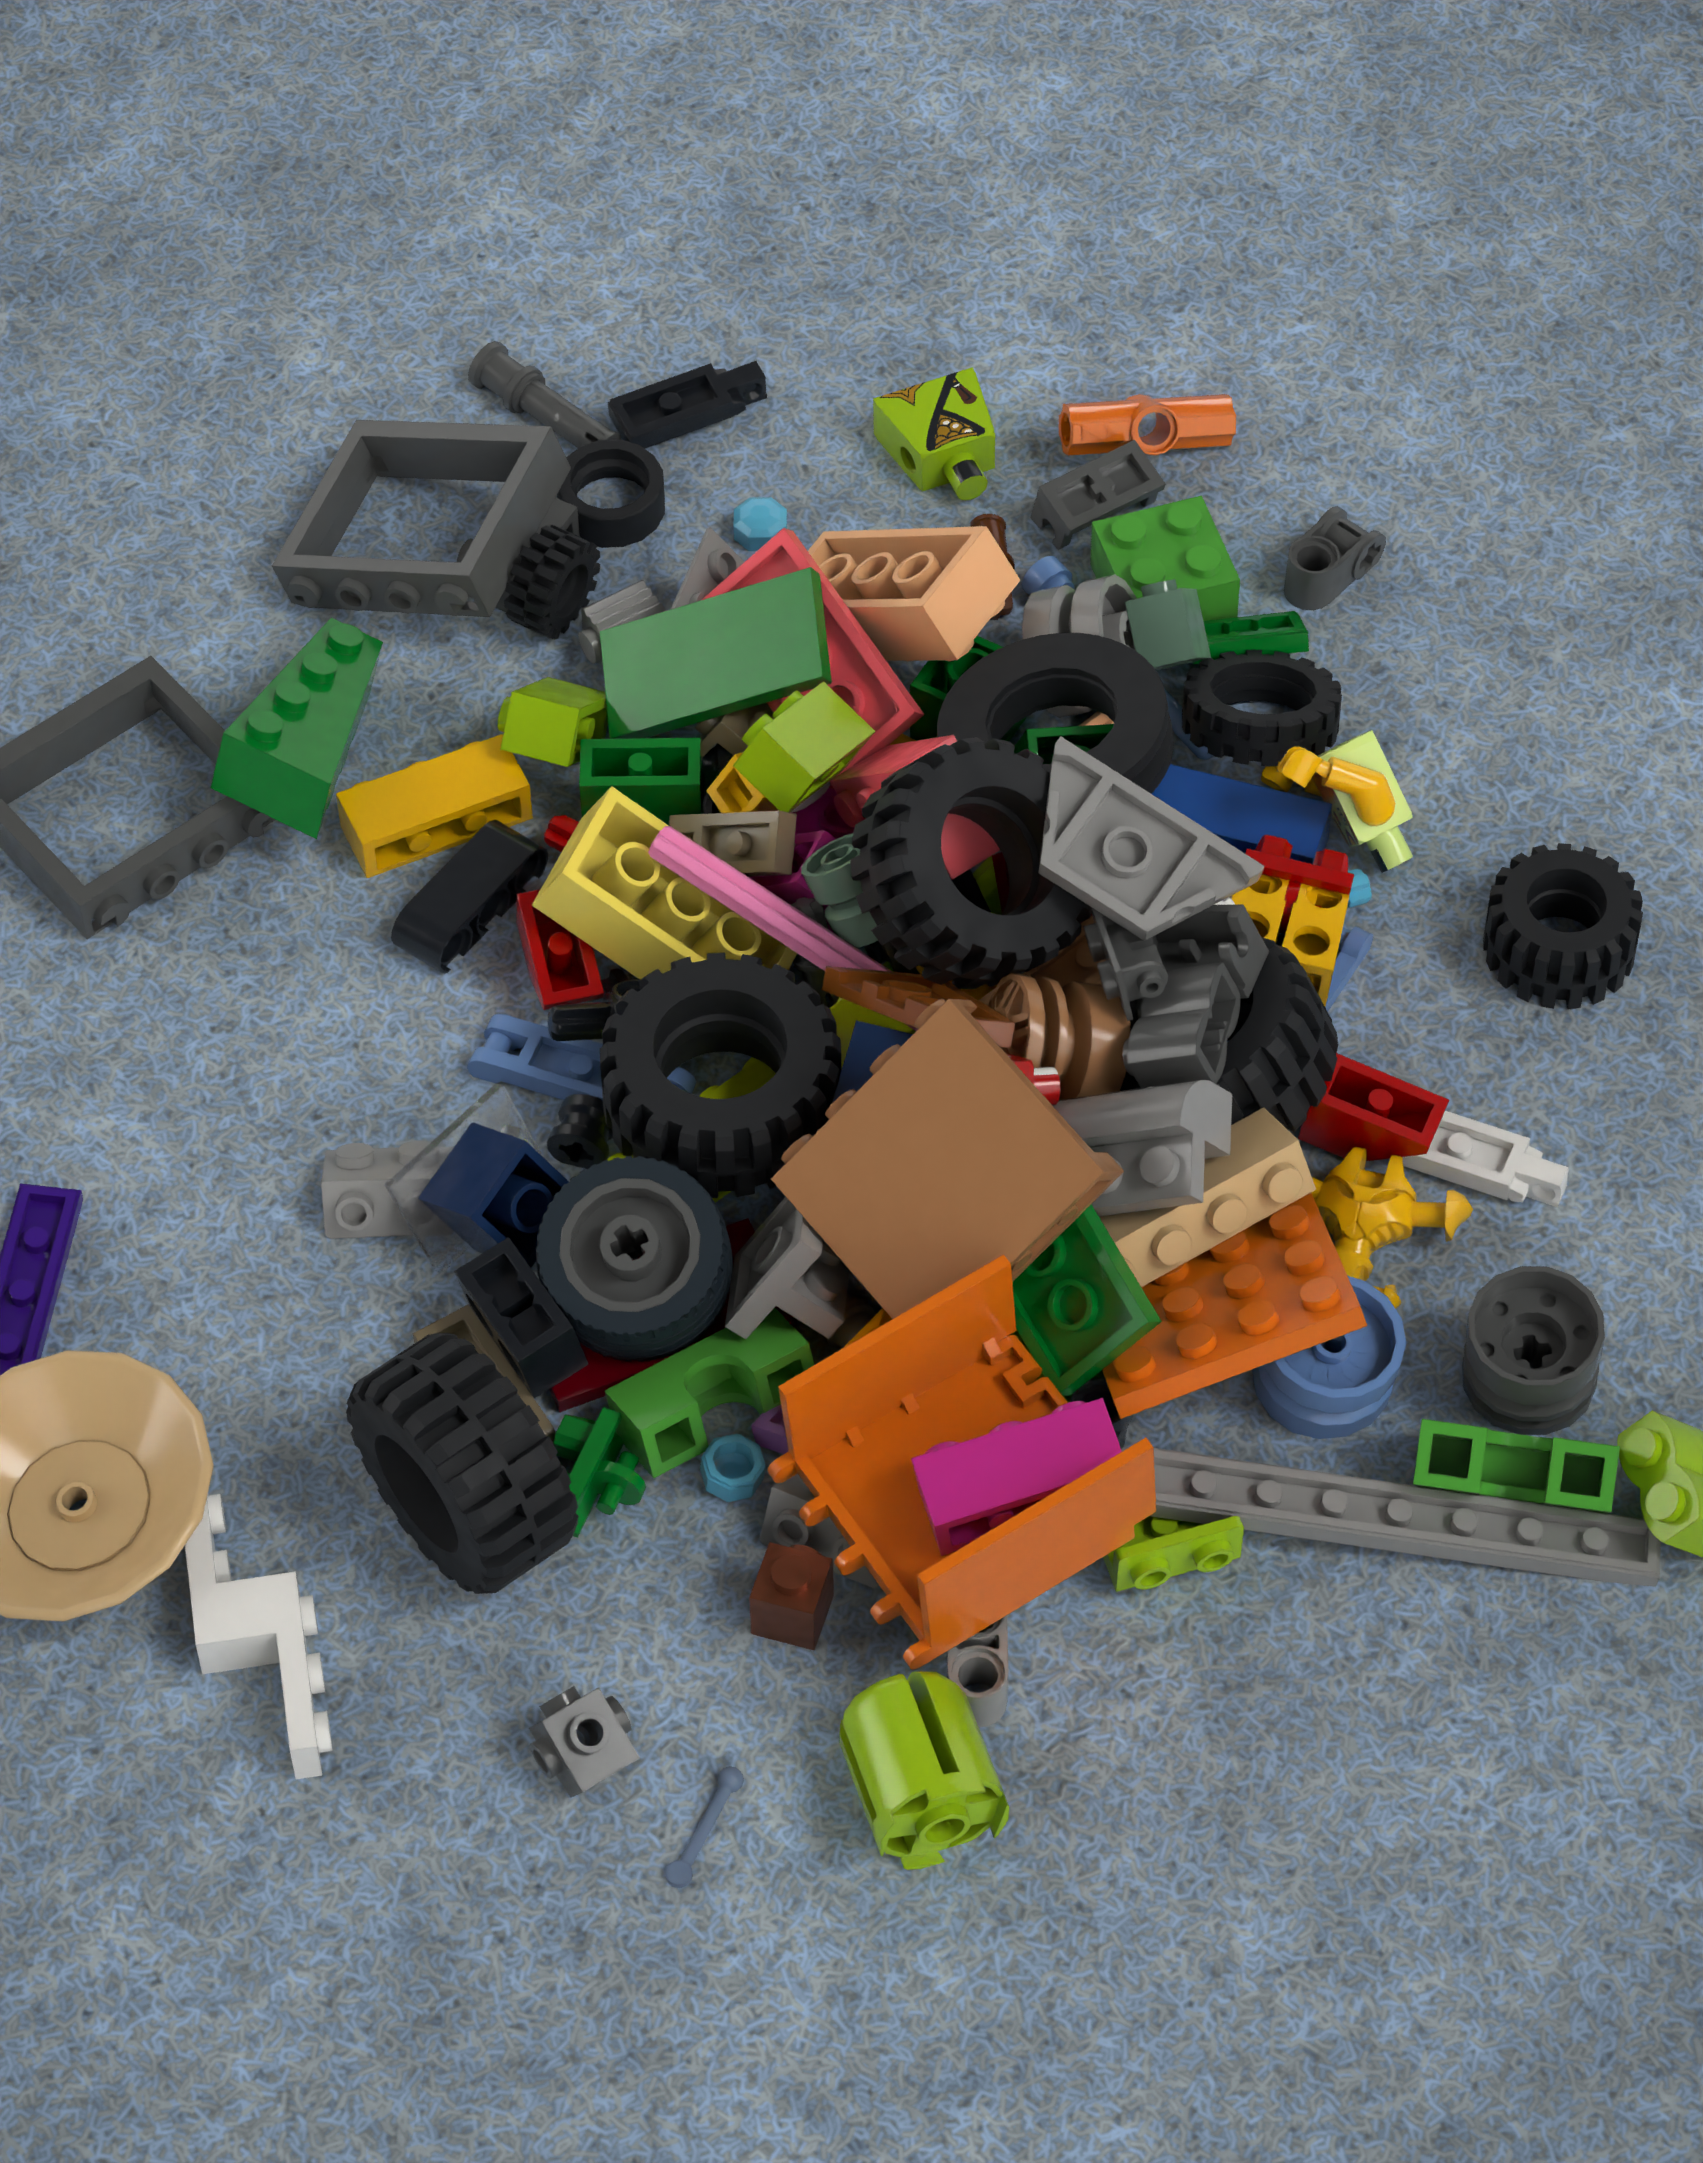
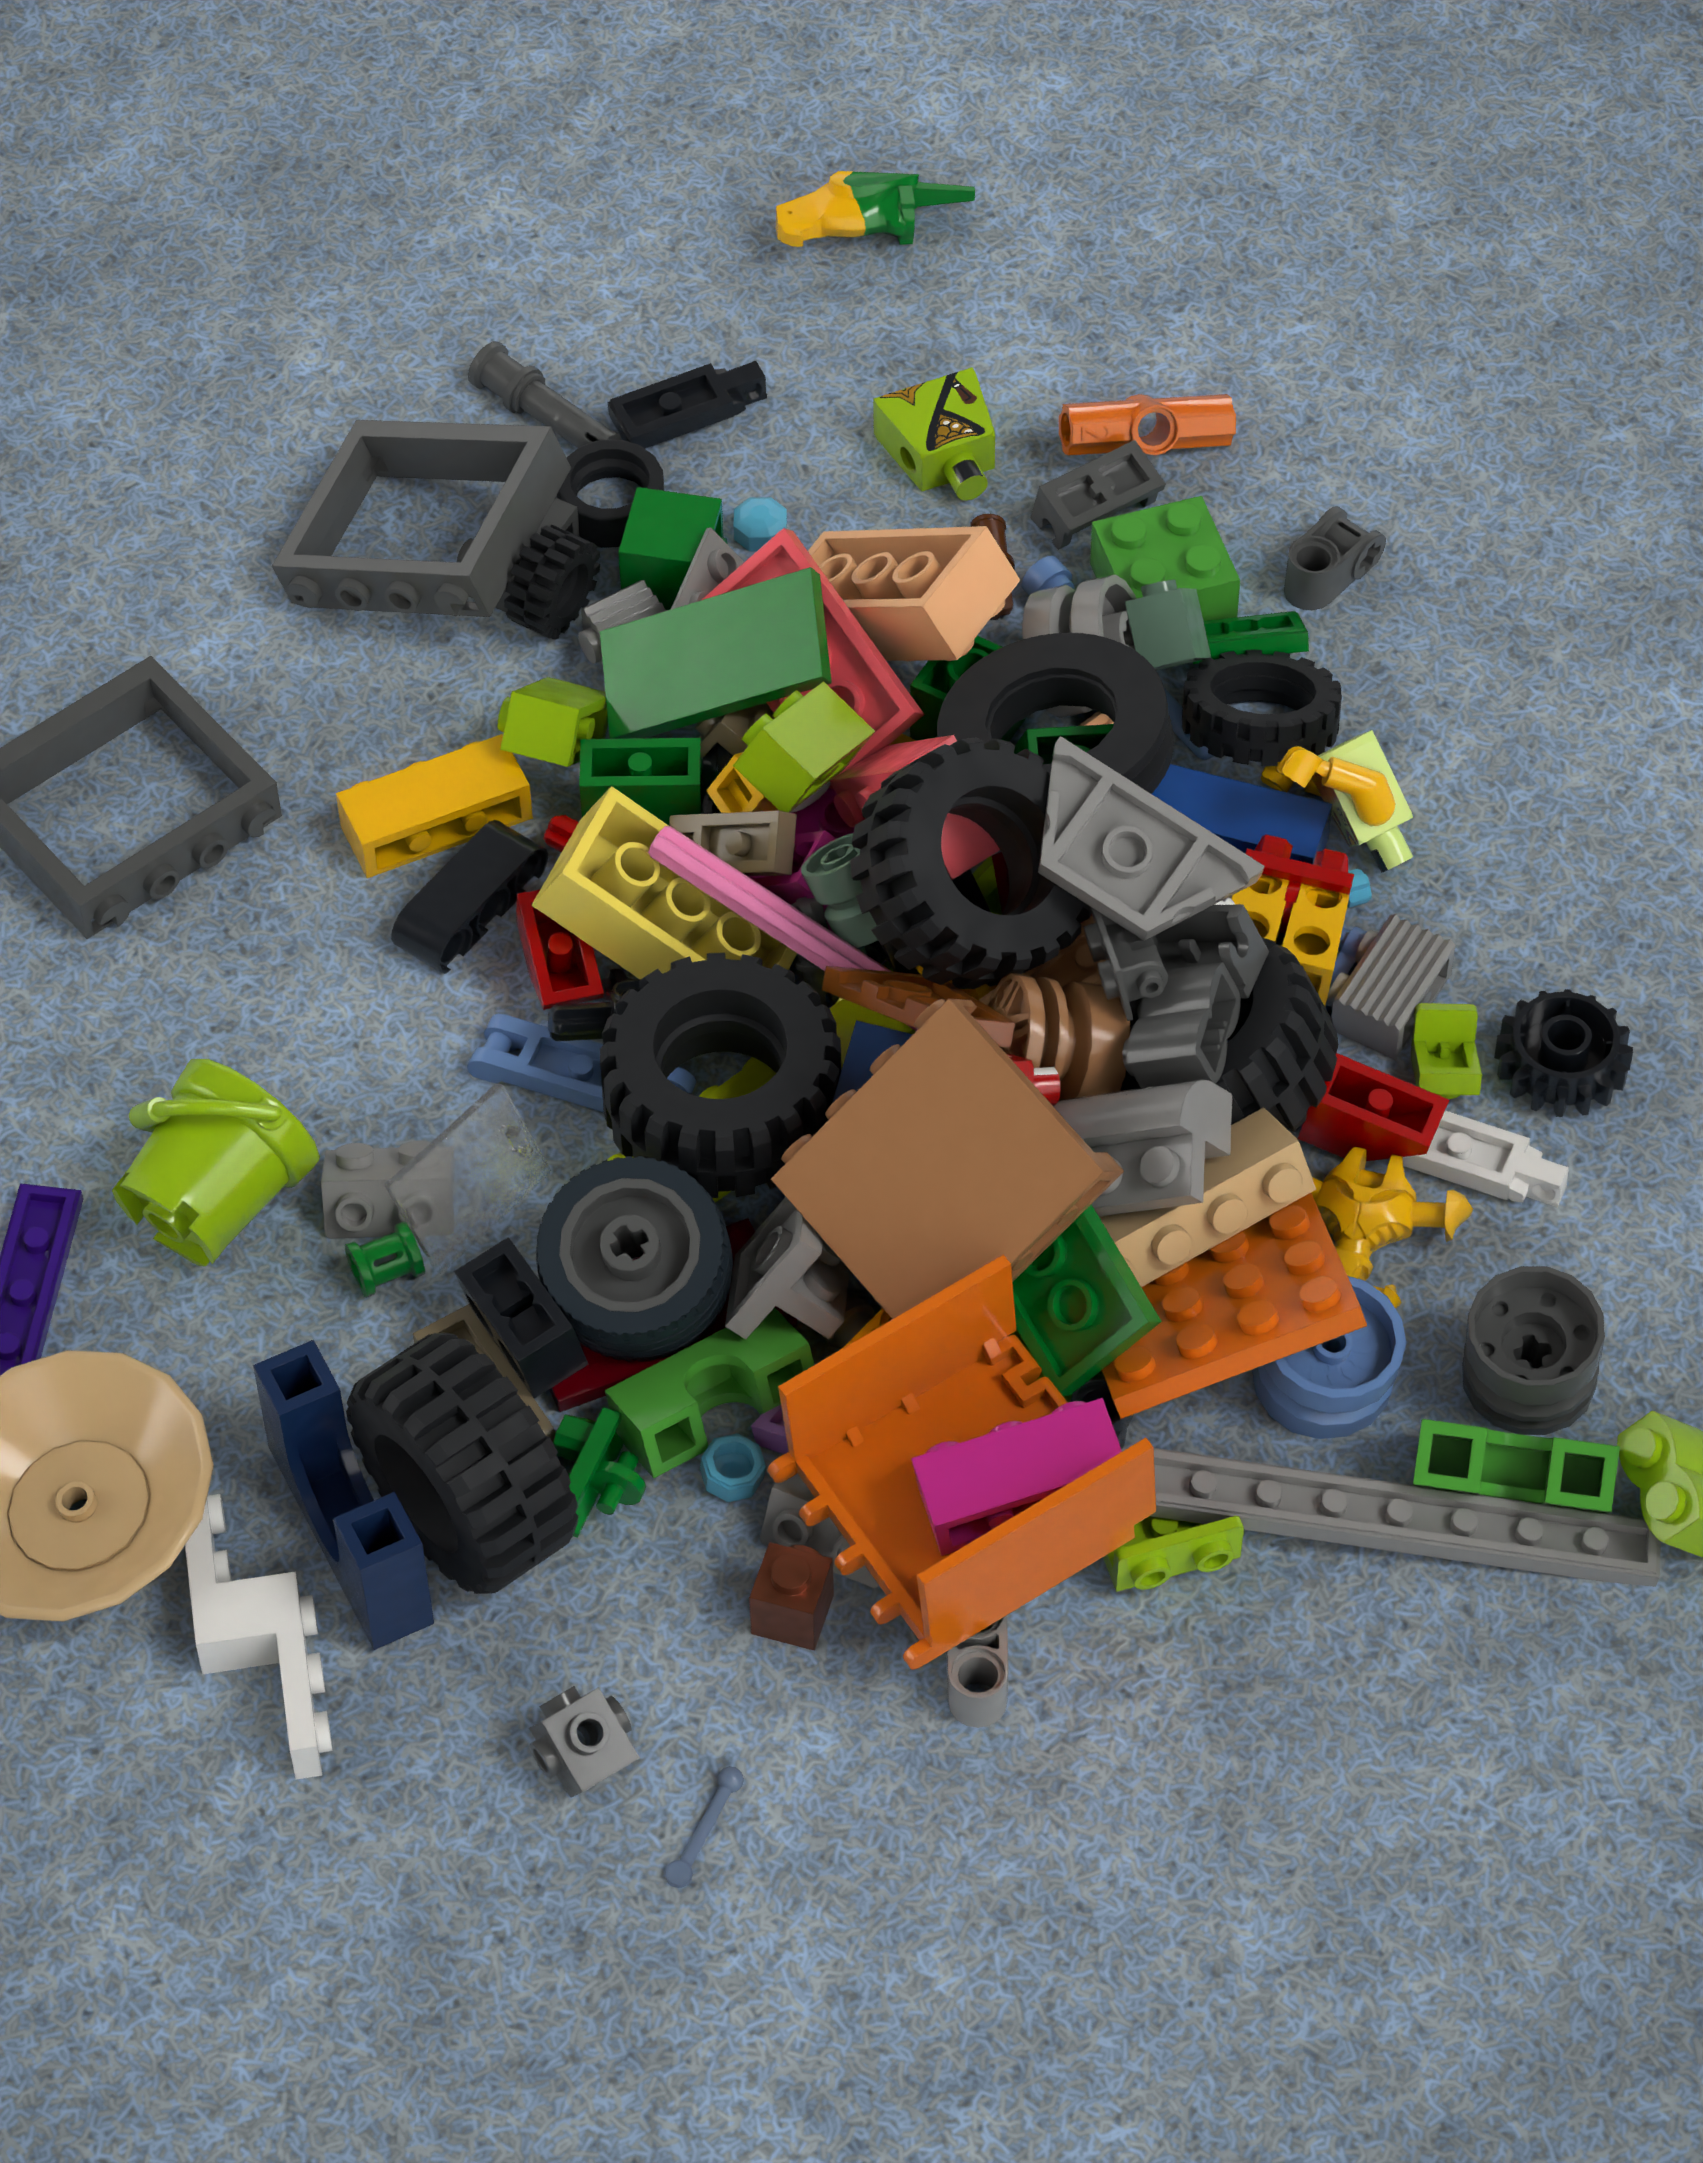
(211, 1159): none -> lime piece
(298, 731): green wedge -> none
(362, 1538): none -> dark blue arch
(407, 1259): none -> green bush
(493, 1190): dark blue head -> none
(582, 1132): black wheel -> none
(664, 537): none -> green head
(862, 206): none -> animal
(921, 1767): lime cylinder -> none
(1391, 977): none -> light grey brick
(1445, 1049): none -> lime bracket
(1553, 961): black tyre -> none
(1563, 1051): none -> black gear

